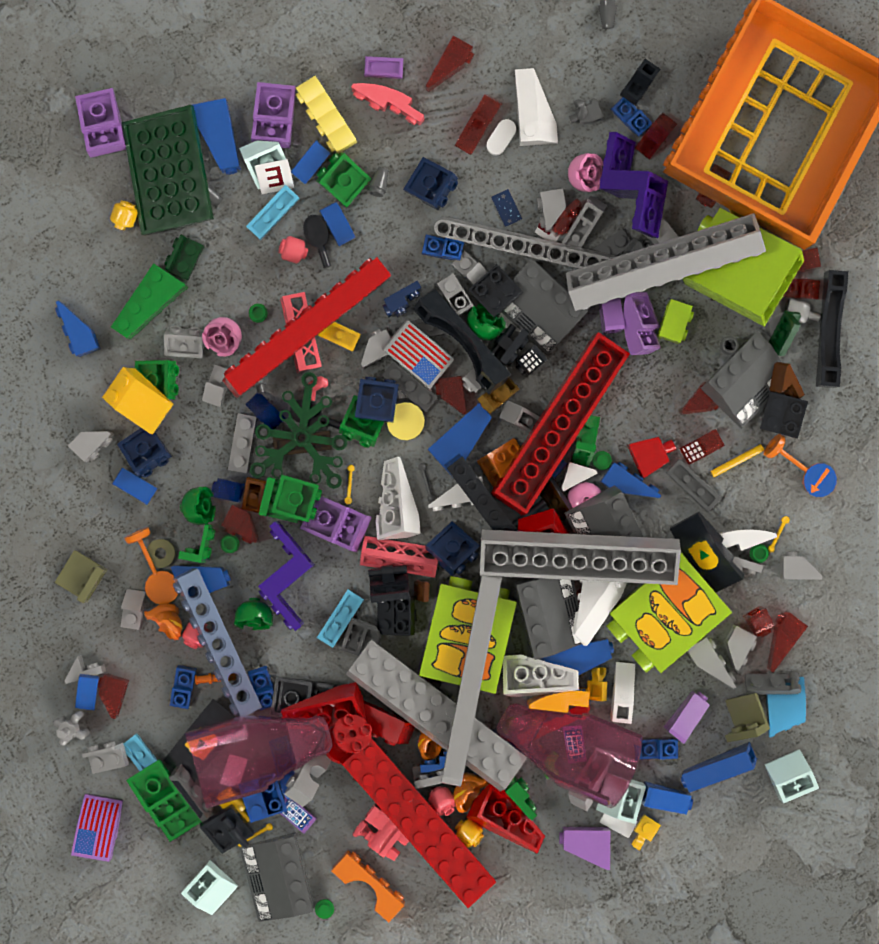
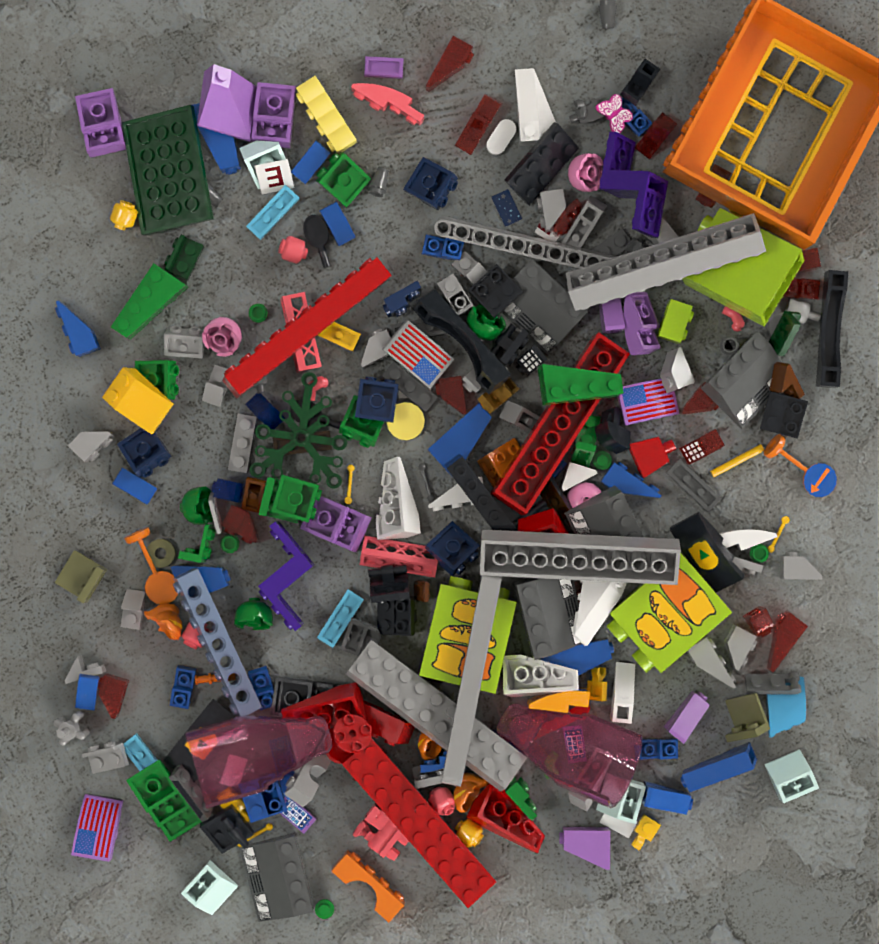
(215, 513): none -> light grey window
(227, 103): none -> medium lavender slope
(541, 163): none -> black plate
(572, 384): none -> green wedge
(609, 432): none -> black brick
(614, 113): none -> dark pink animal
(646, 402): none -> slope
(675, 371): none -> light grey slope
(738, 322): none -> coral arm

